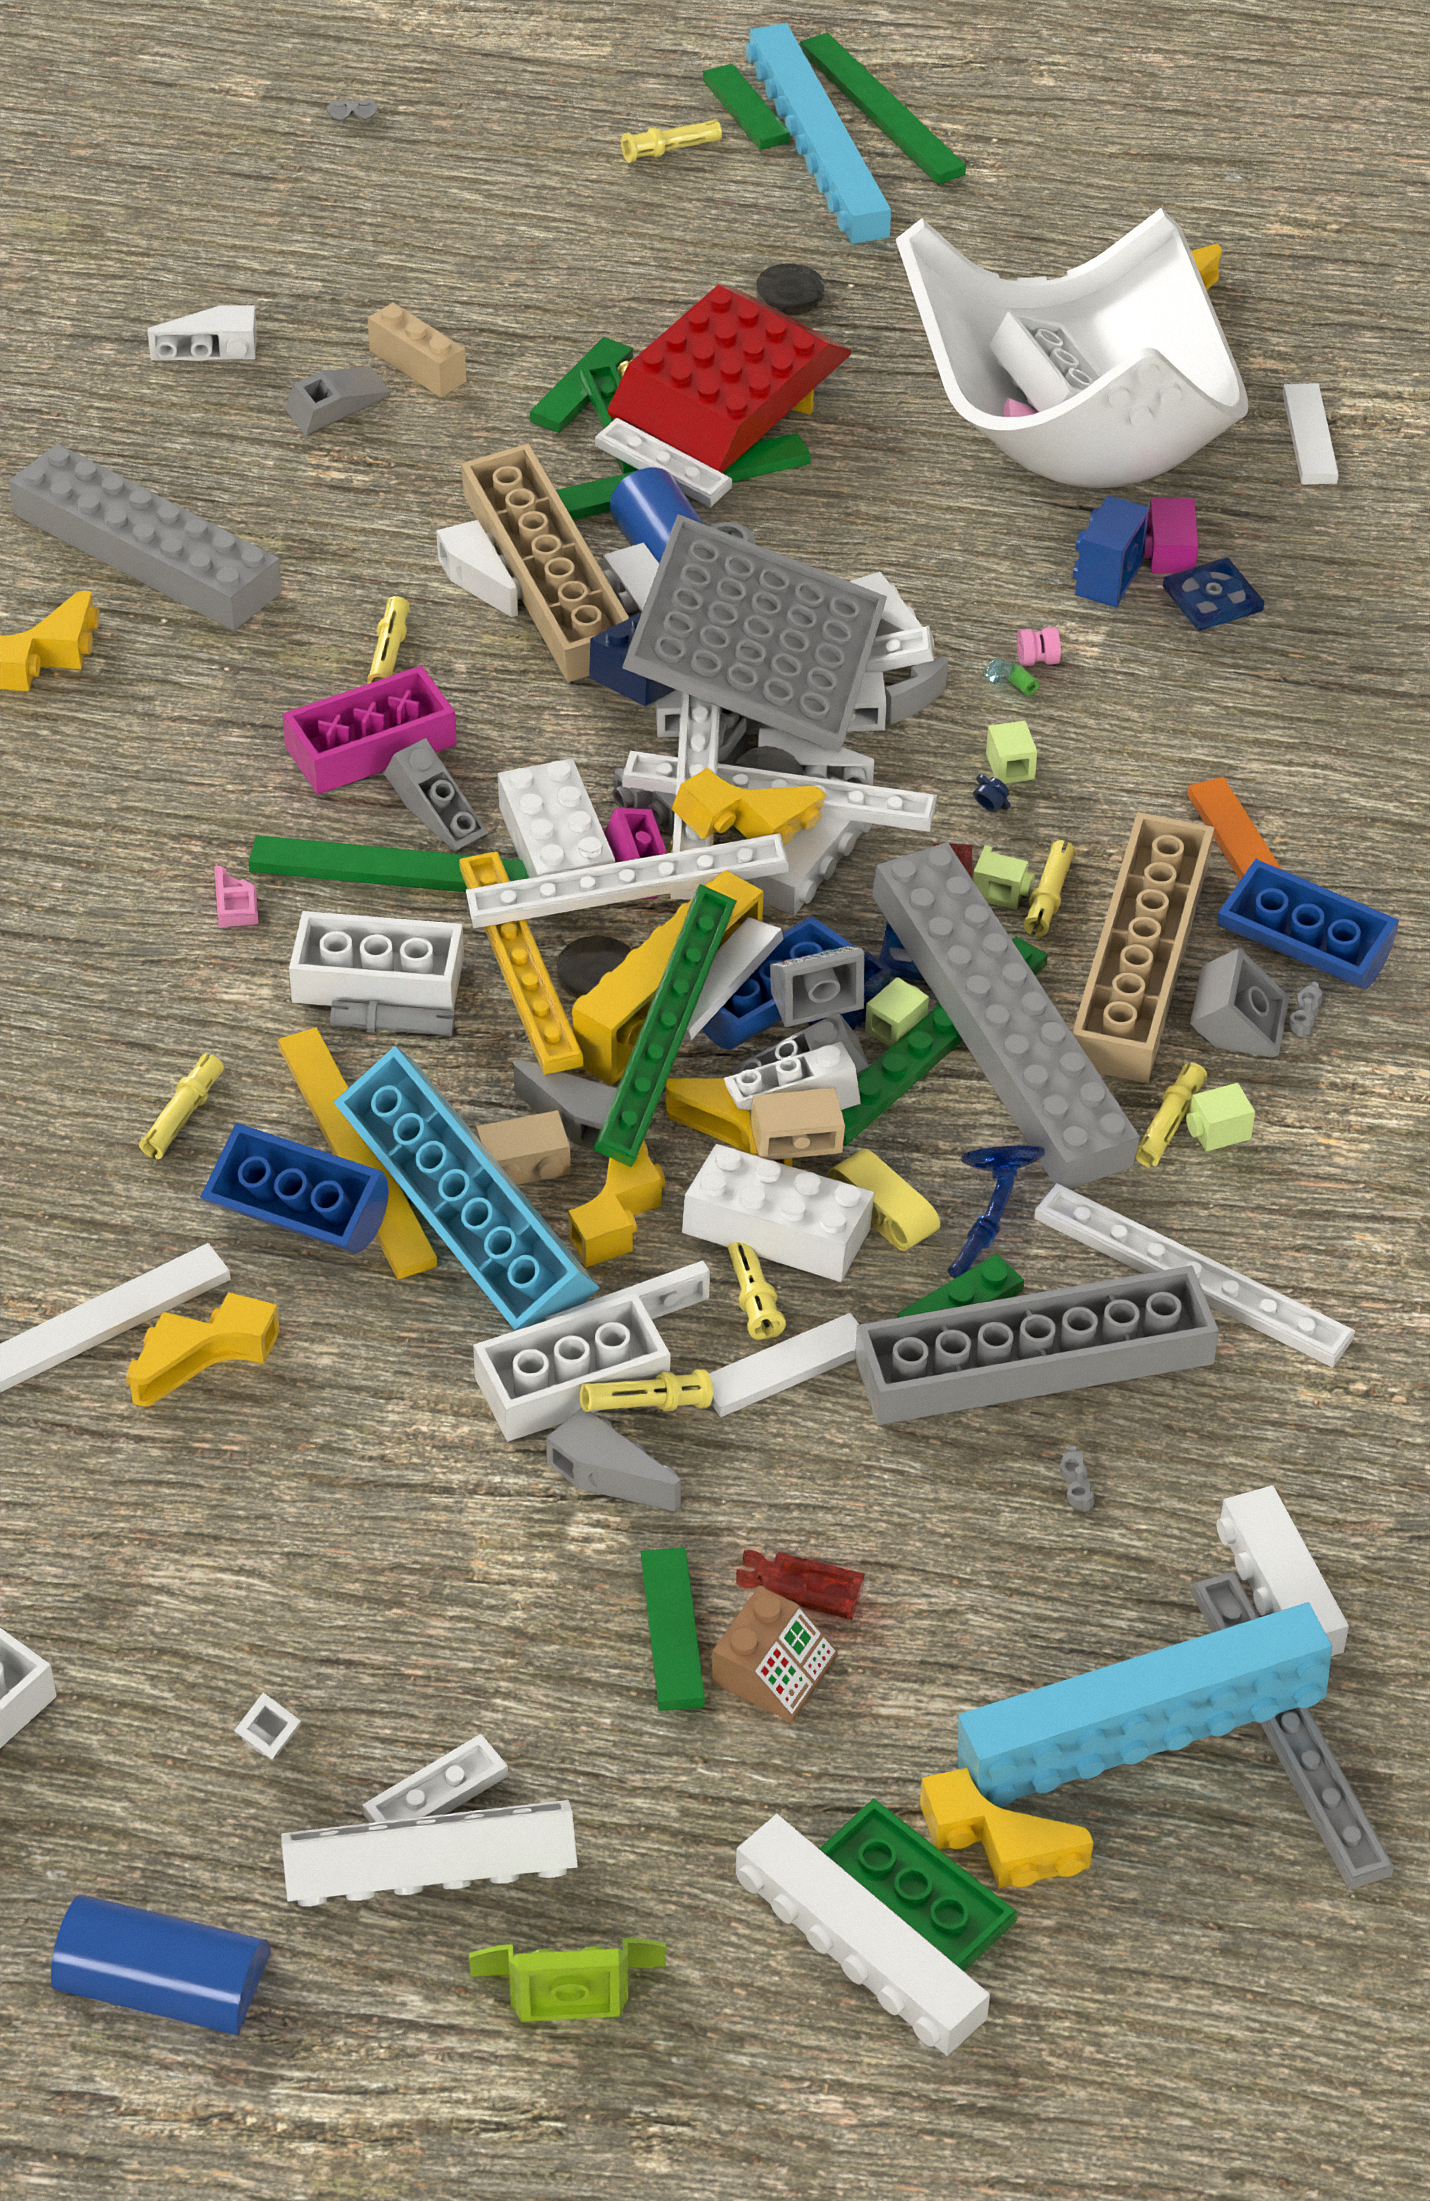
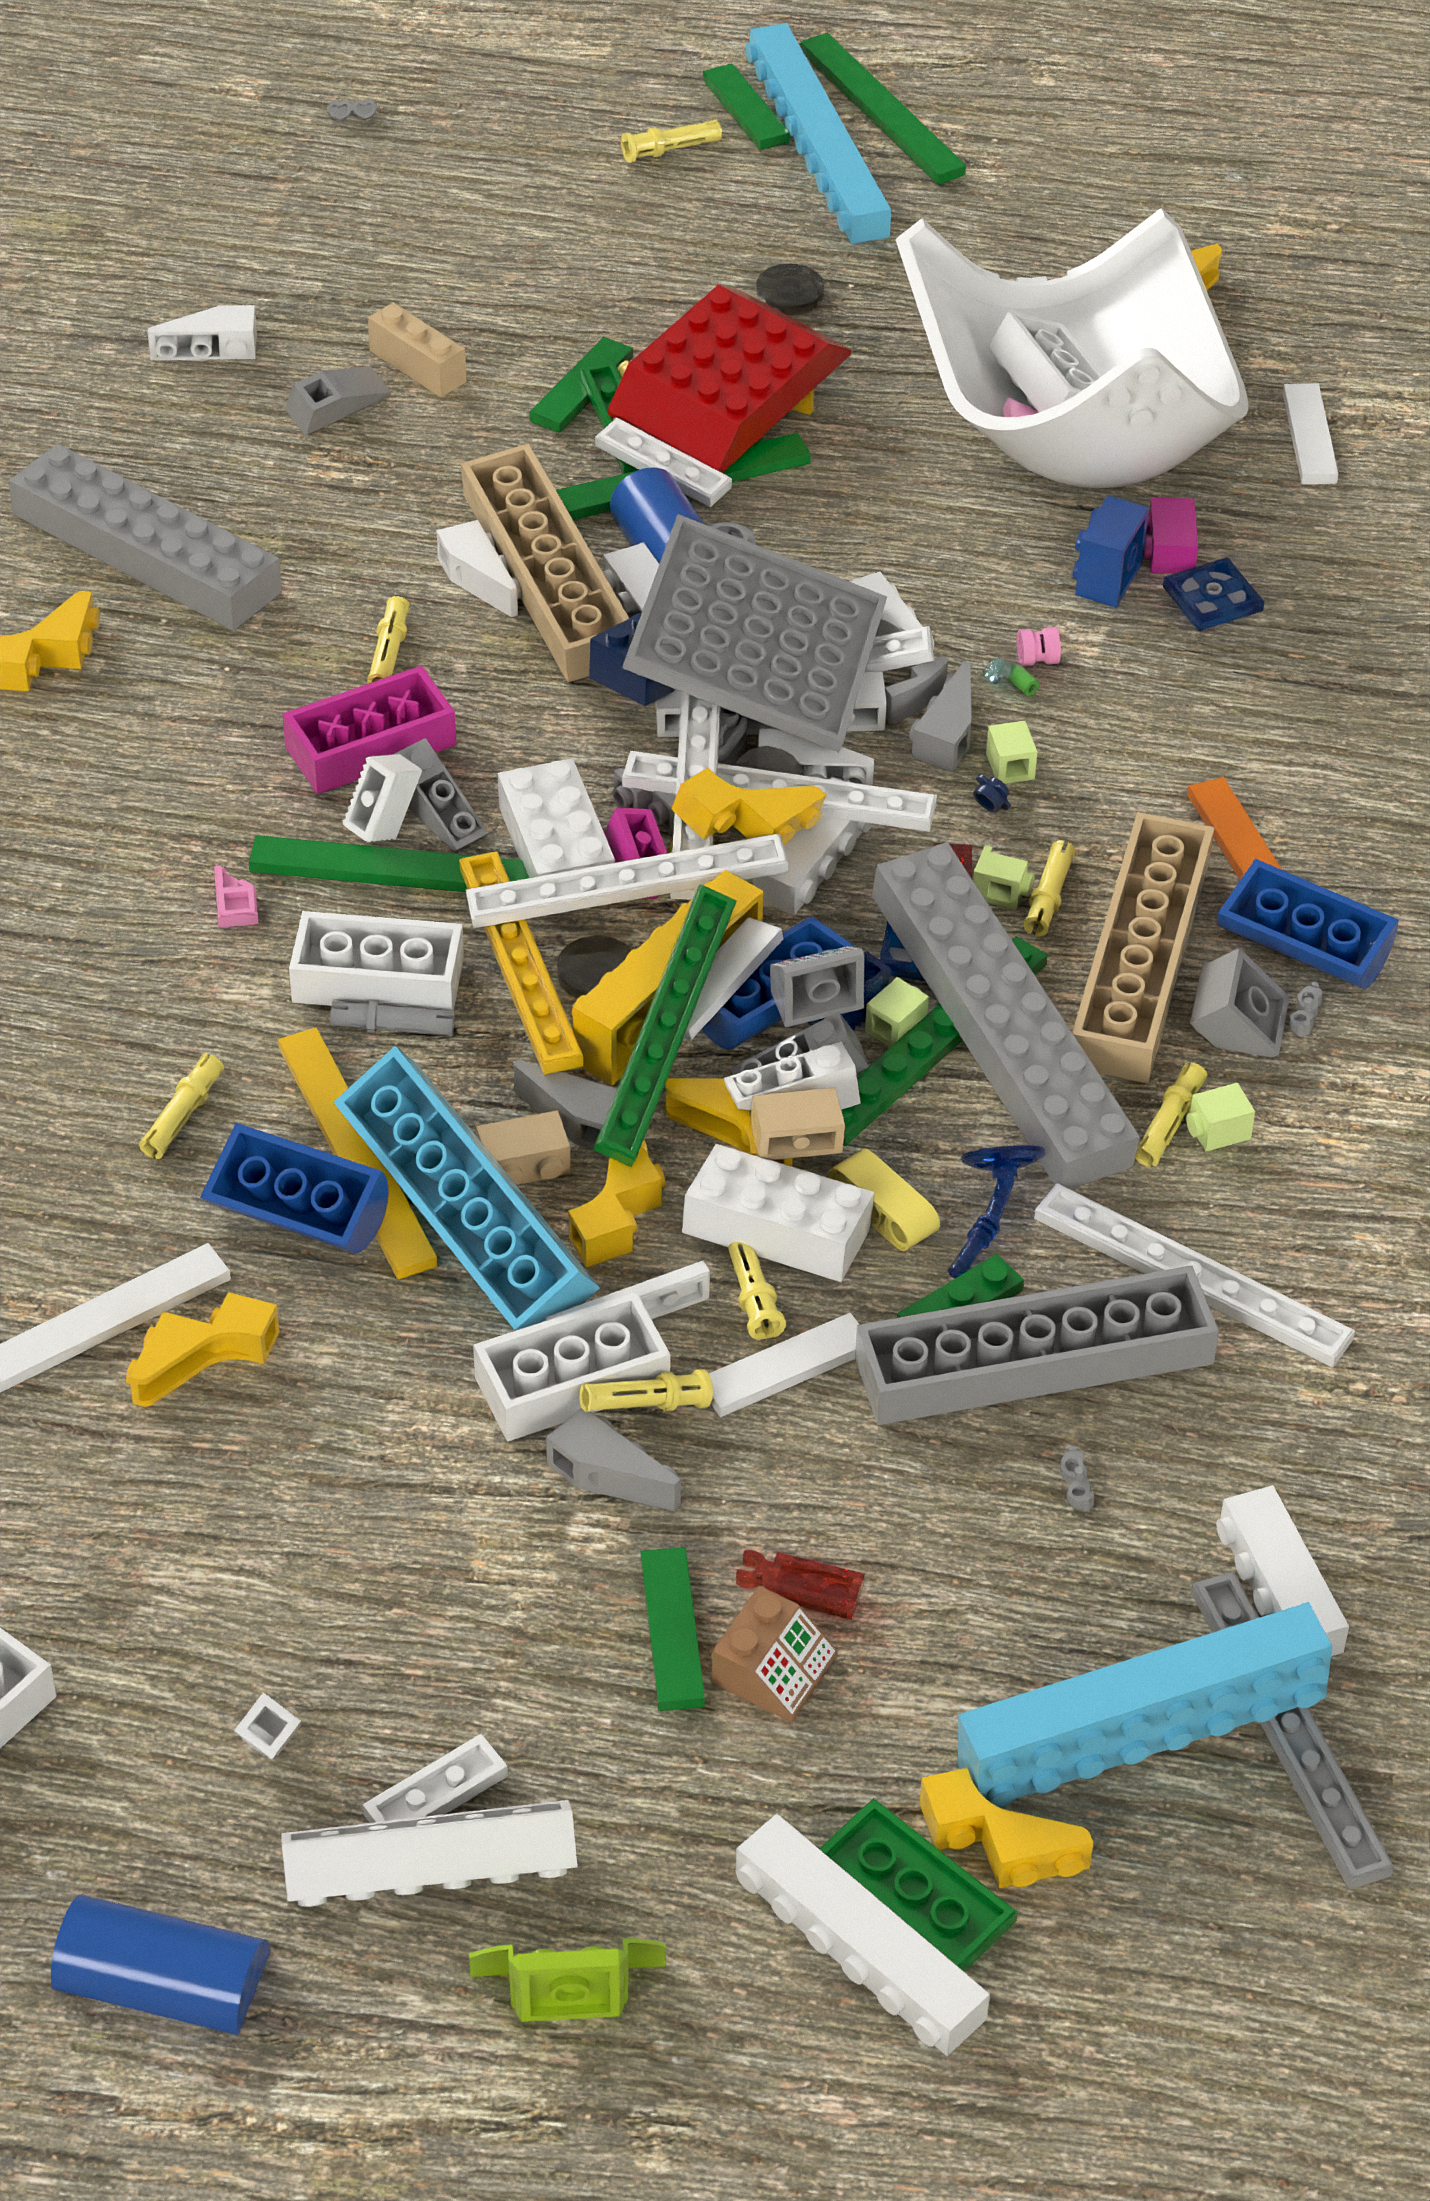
(382, 797): none -> white brick
(945, 728): none -> light grey slope

